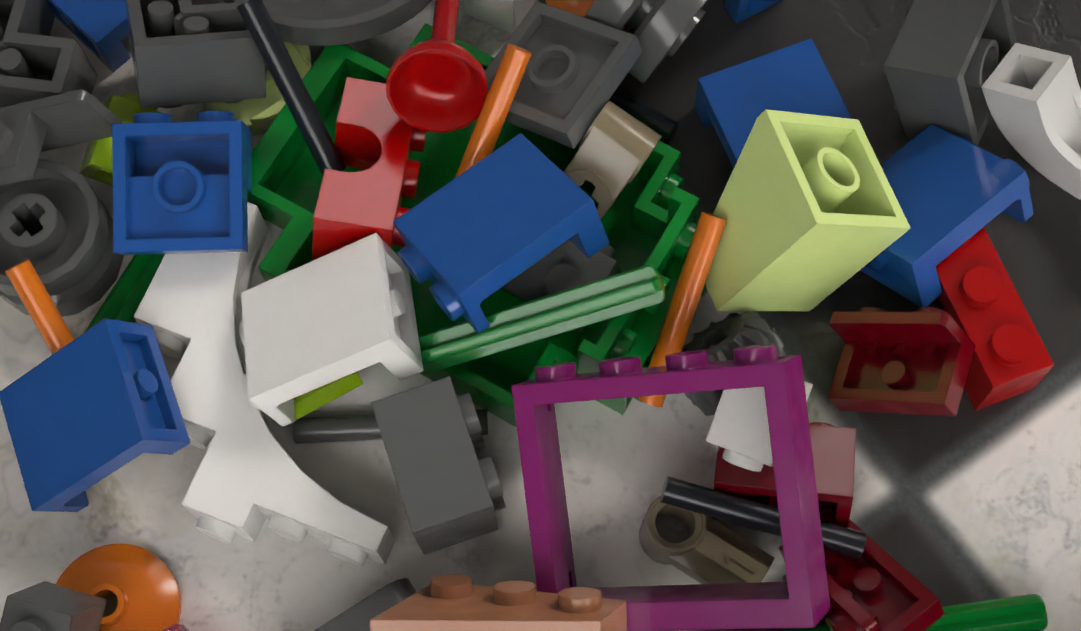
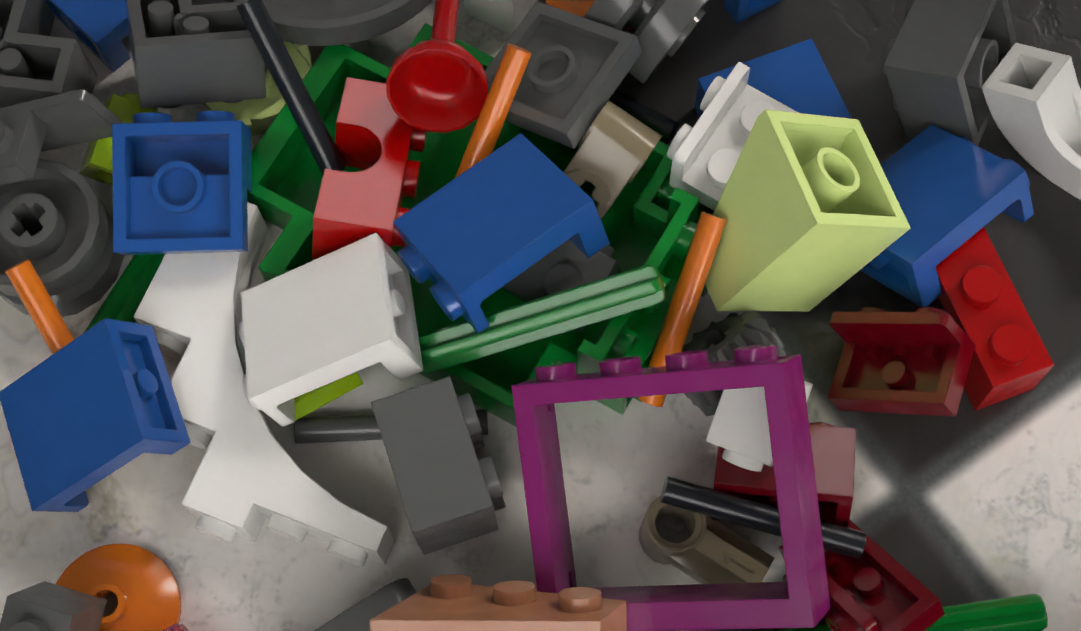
(709, 150): none -> white bracket

